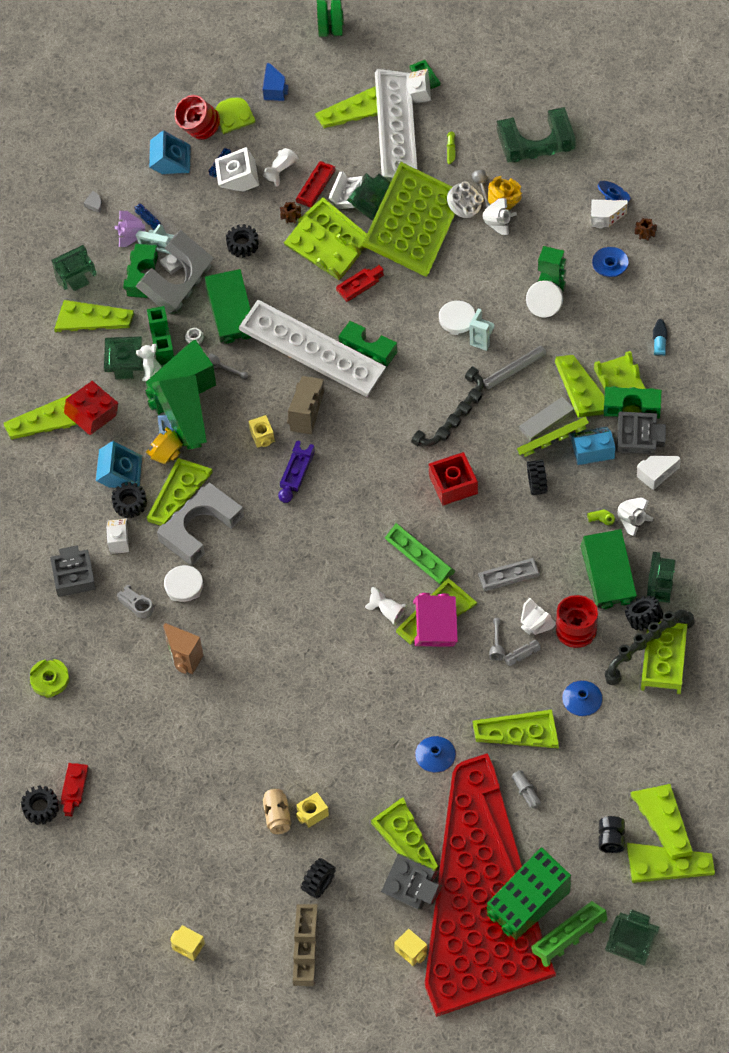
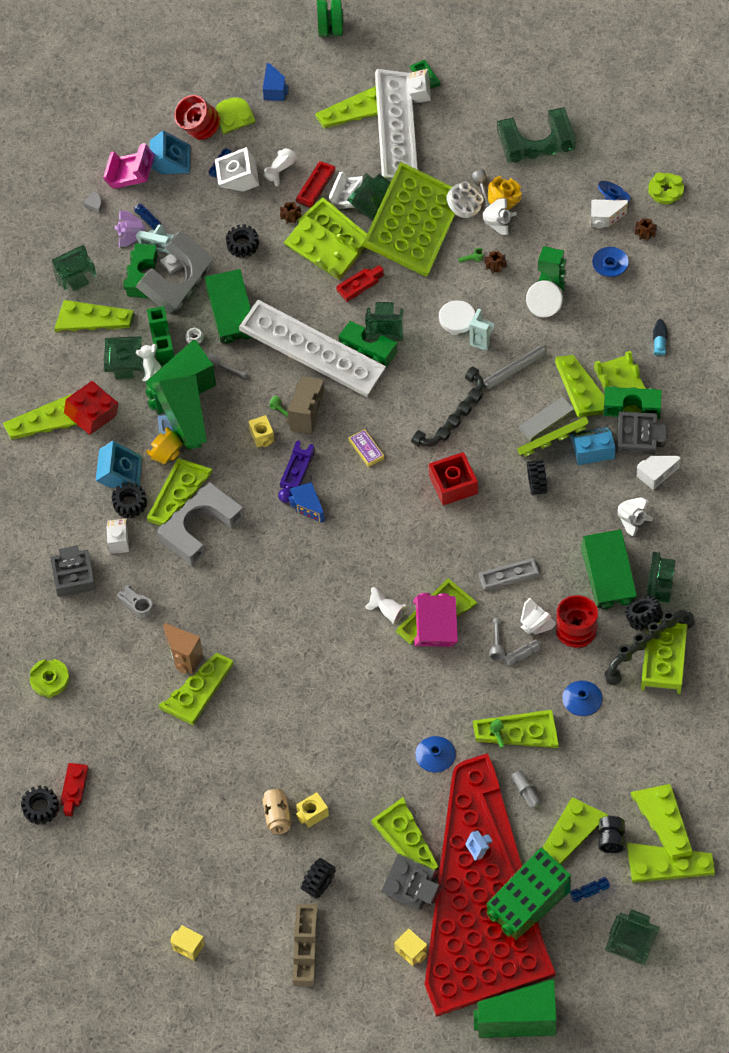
(130, 168): none -> dark pink panel
(183, 583): white tile -> none
(192, 698): none -> lime wing
(275, 405): none -> bright green hand
(306, 502): none -> blue slope
(366, 448): none -> tile
(384, 322): none -> clear green panel
(419, 554): bright green hinge -> none
(451, 147): lime piece -> none
(475, 256): none -> bright green hand
(478, 844): none -> light blue tile
(495, 261): none -> reddish brown gear
(495, 727): none -> bright green hand
(518, 1013): none -> green slope
(569, 932): bright green hinge -> none
(572, 829): none -> lime wing
(589, 889): none -> clear blue axle
(601, 515): lime arm -> none
(666, 179): none -> lime plate

